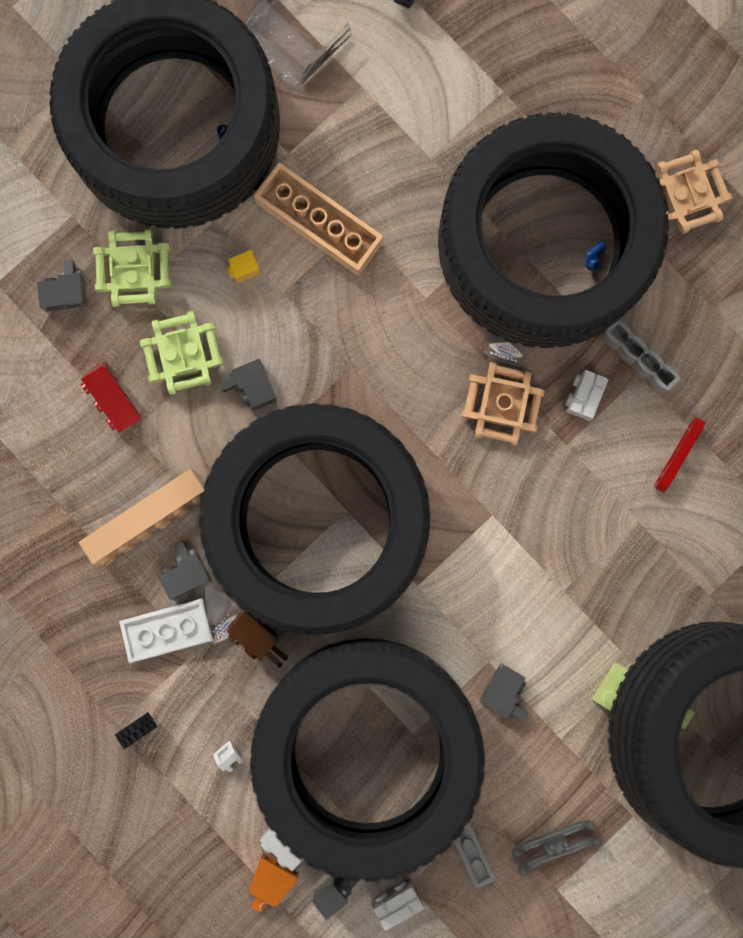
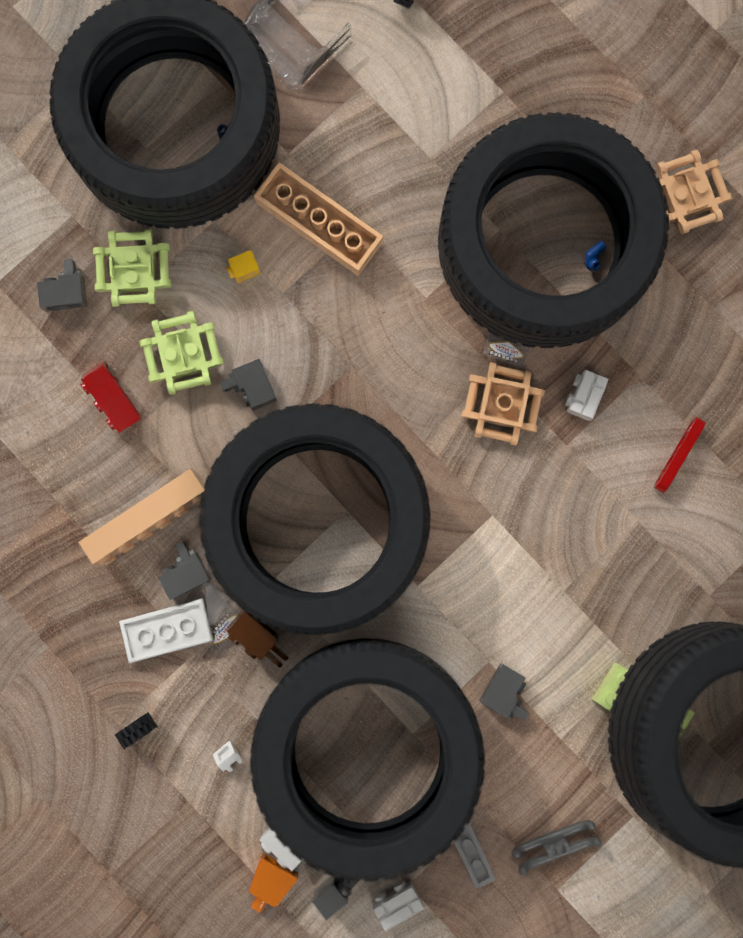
(644, 361): light grey brick -> none

